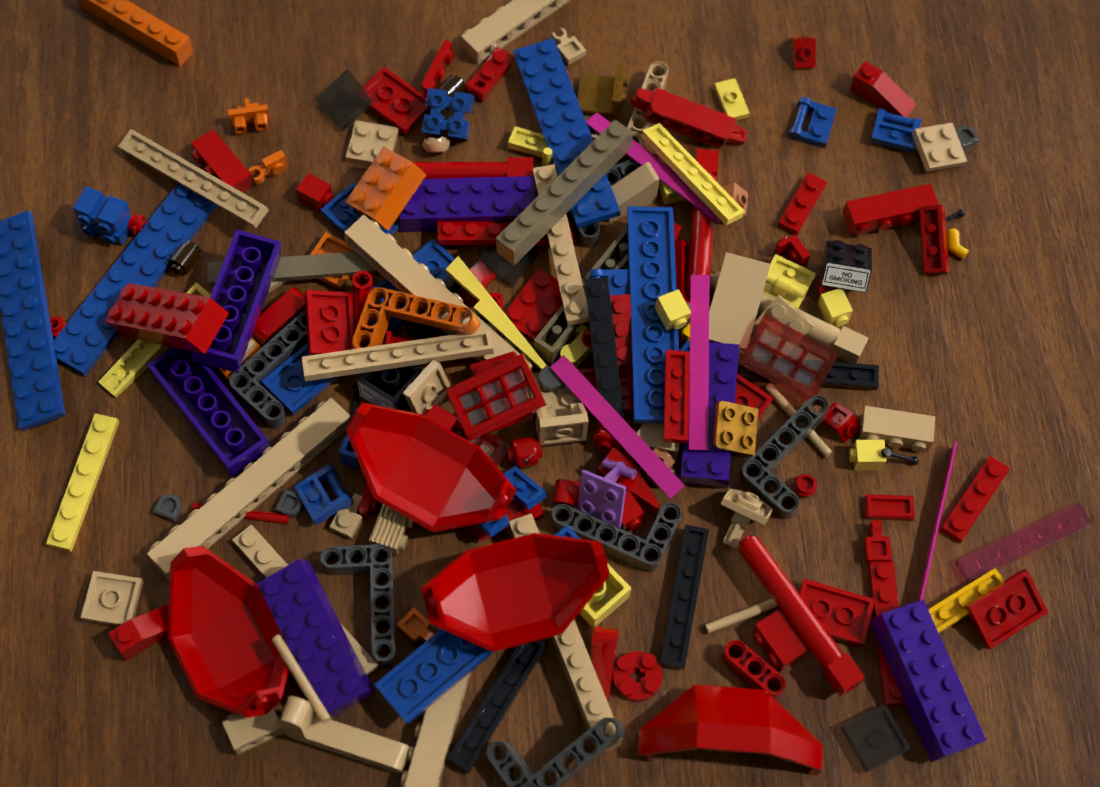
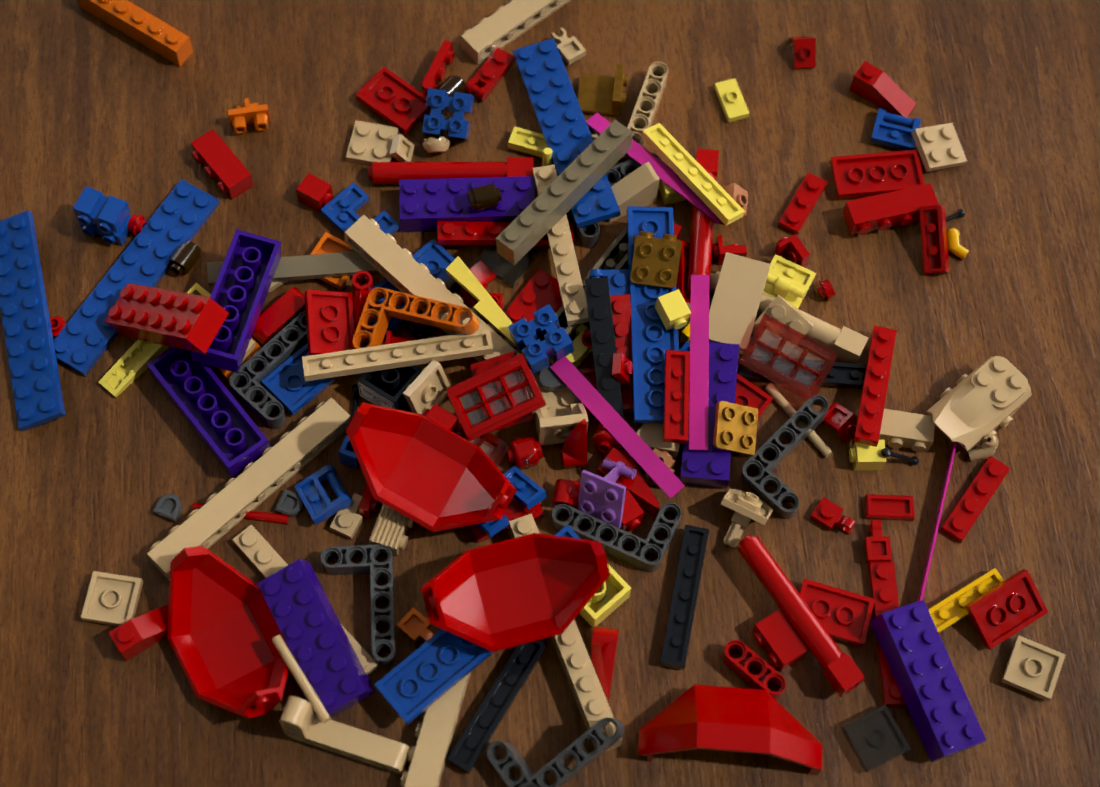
(82, 483): light yellow plate -> none
(193, 178): tan plate -> none
(253, 731): tan brick -> none
(271, 165): orange plate -> none
(344, 100): clear smoke plate -> none
(386, 188): orange brick -> none
(401, 148): none -> tan plate
(484, 197): none -> dark brown brick
(537, 352): none -> blue brick
(575, 447): none -> red piece
(622, 369): none -> red plate
(646, 665): red plate -> none
(655, 259): none -> pearl gold bracket
(688, 118): red hinge -> none
(719, 250): none -> red bracket
(740, 616): tan bar -> none
(805, 485): red plate -> none
(819, 125): blue plate -> none
(830, 515): none -> red plate
(835, 307): light yellow brick -> none
(846, 266): brick -> none
(875, 173): none -> red plate
(875, 386): none -> red plate
(967, 137): dark grey tile -> none
(981, 402): none -> tan slope
(986, 449): none -> tan arm
(1023, 542): clear pink tile -> none
(1033, 668): none -> tan plate

